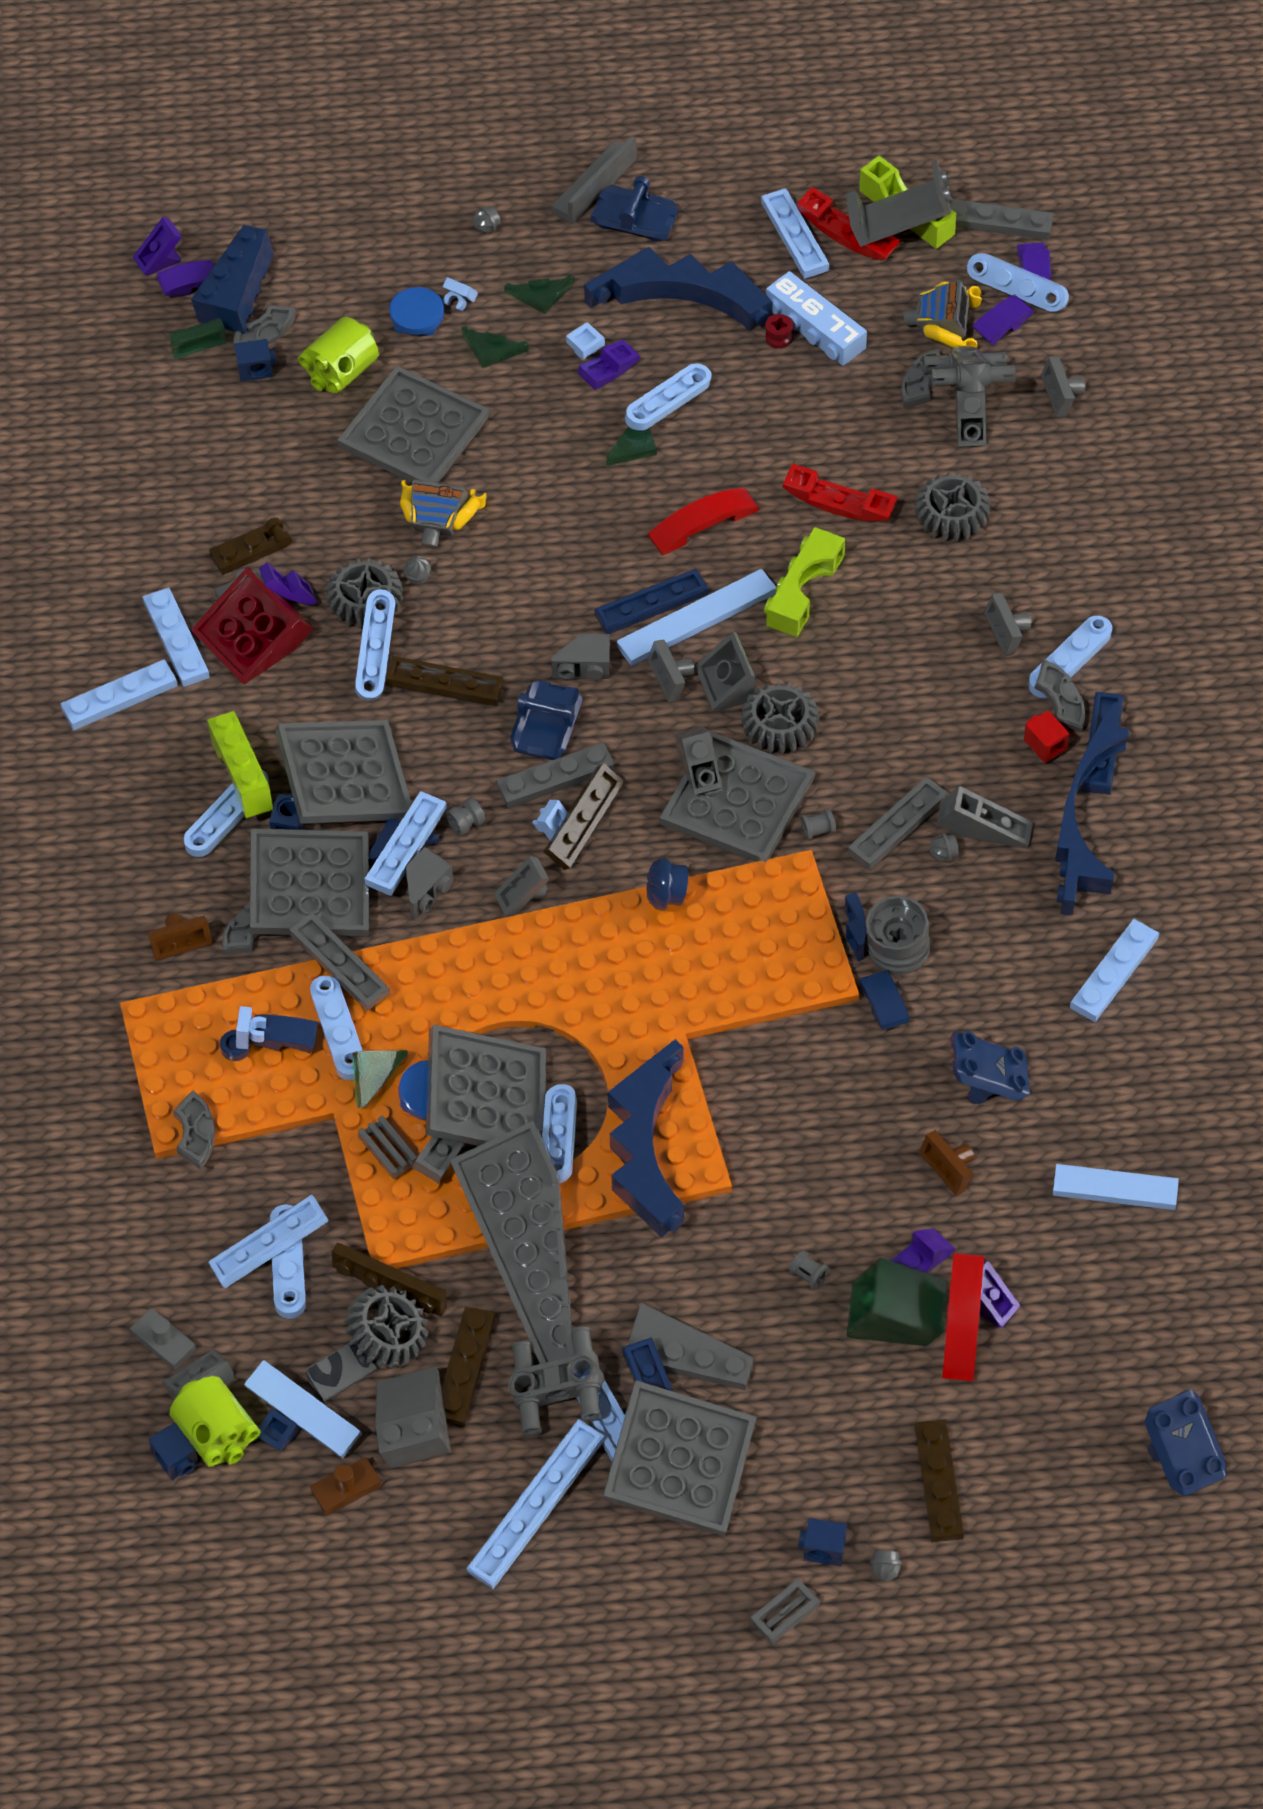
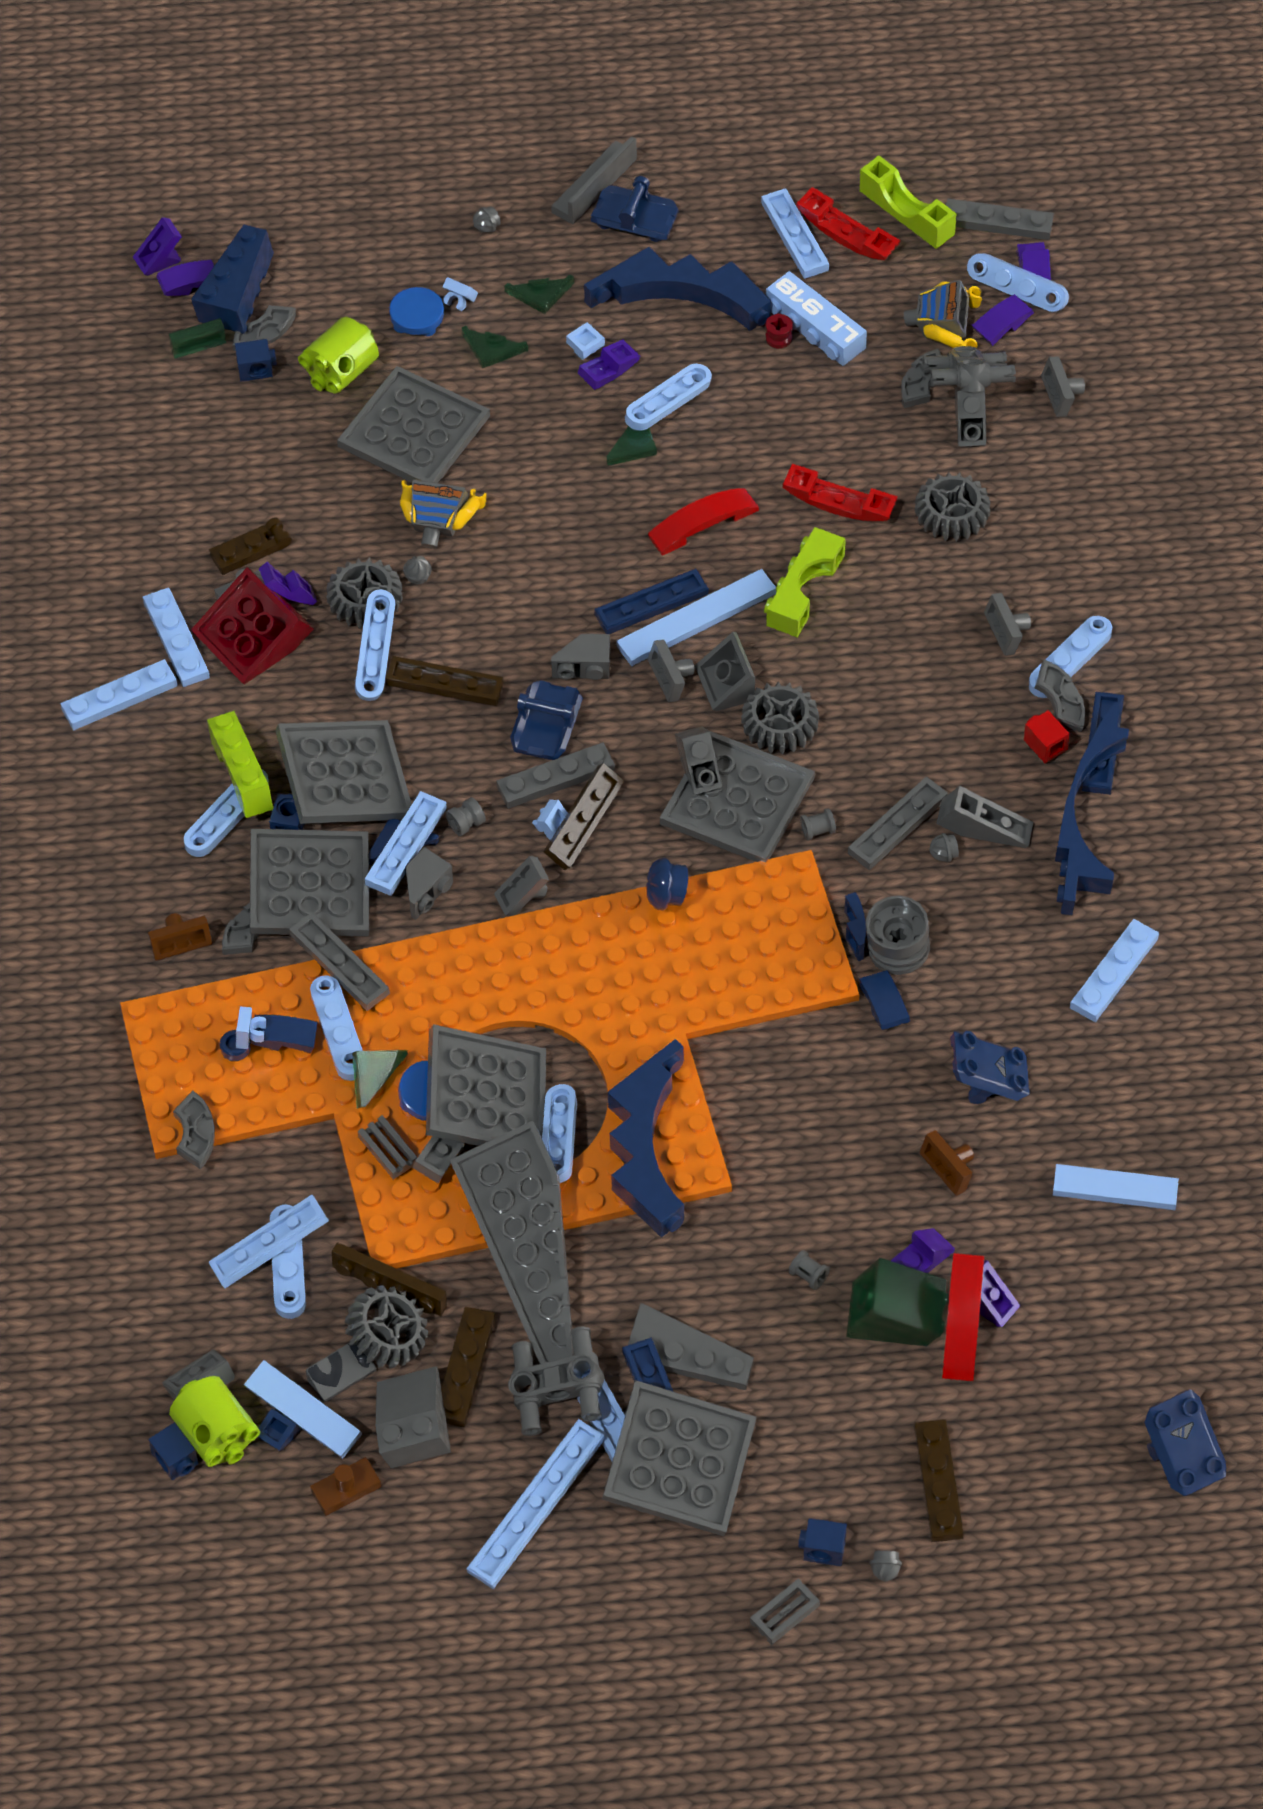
(163, 1339): dark grey tile -> none
(900, 210): dark grey panel -> none

